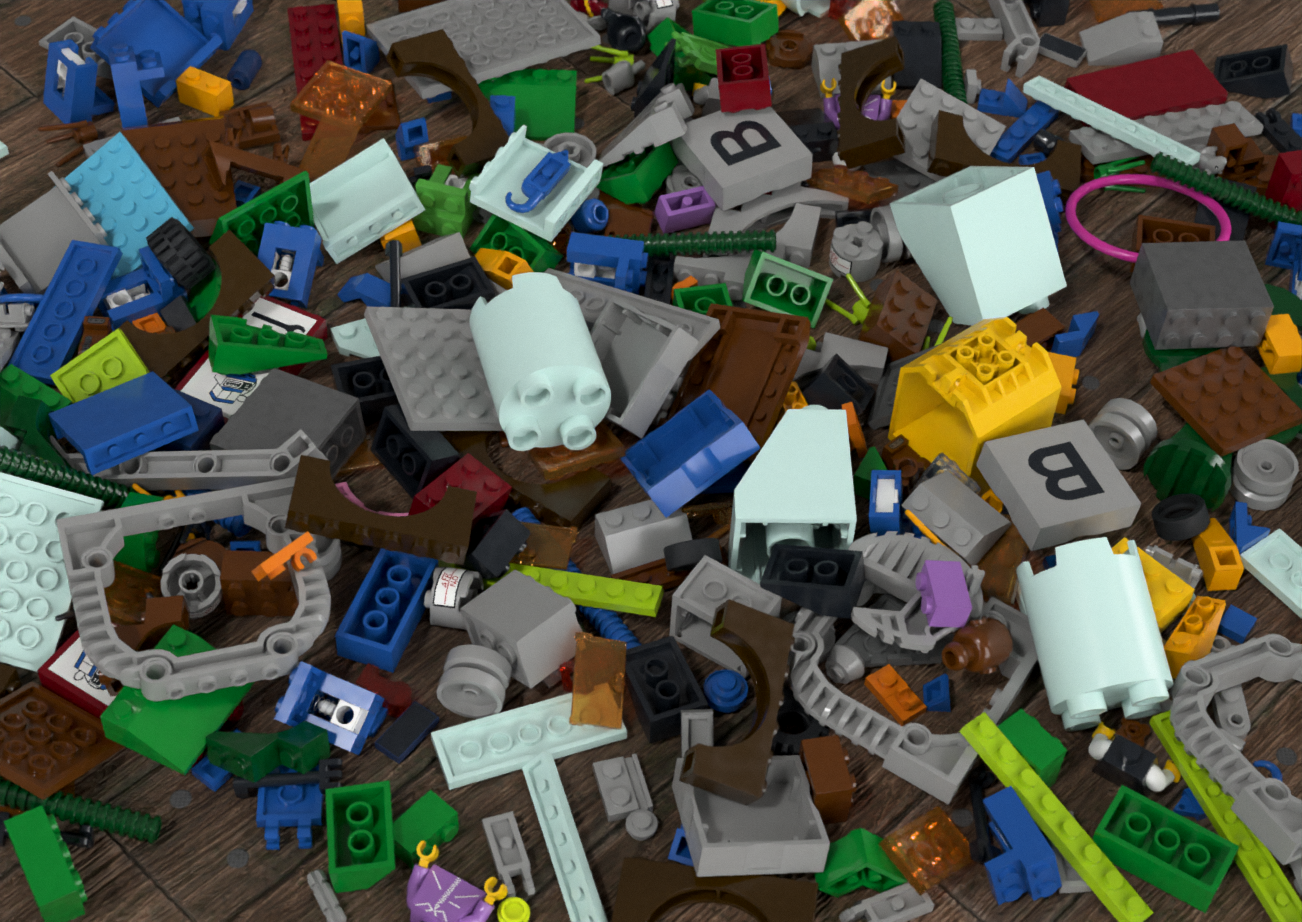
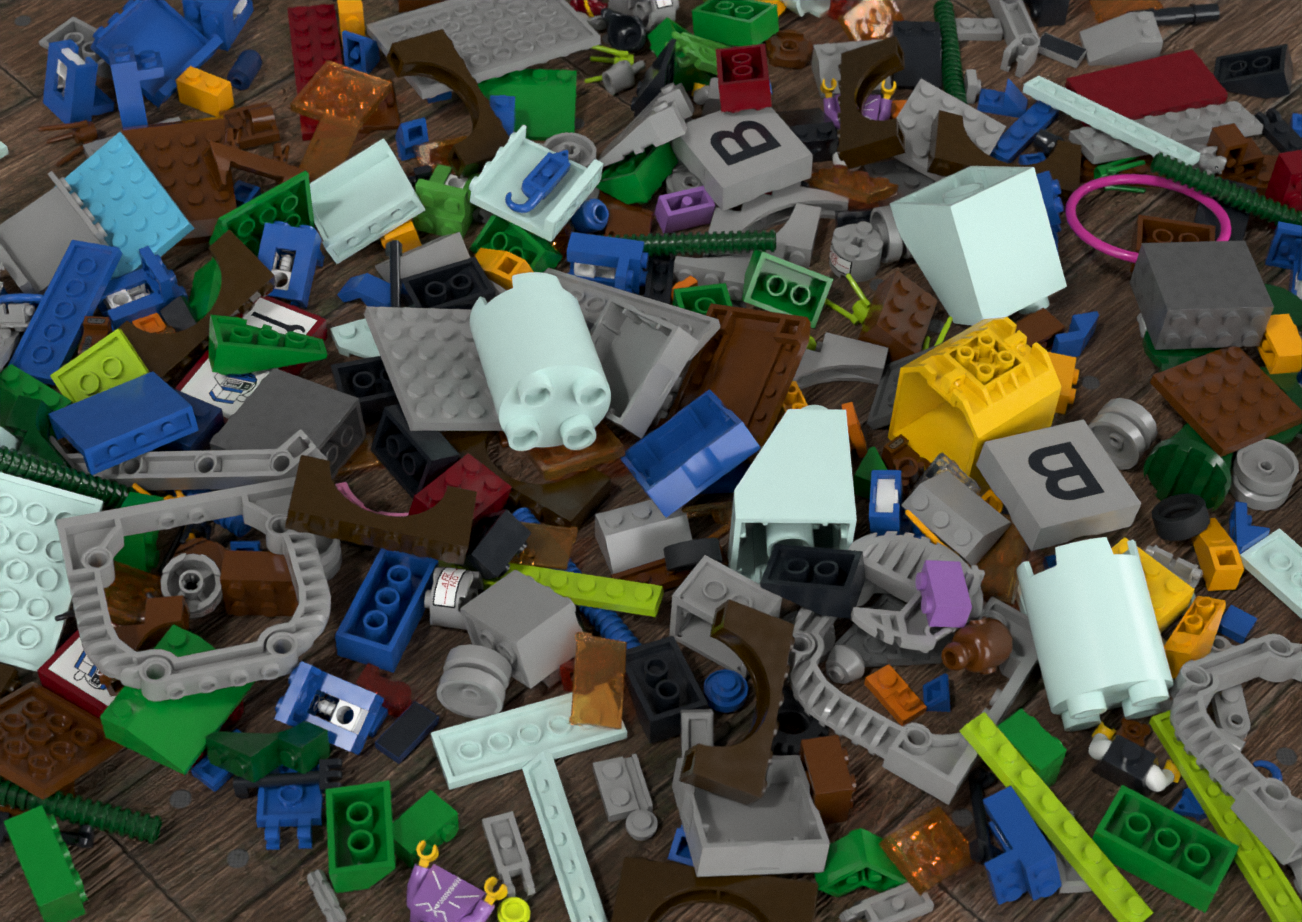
(180, 253): black tyre -> none
(274, 565): orange plate -> none
(838, 385): black slope -> none

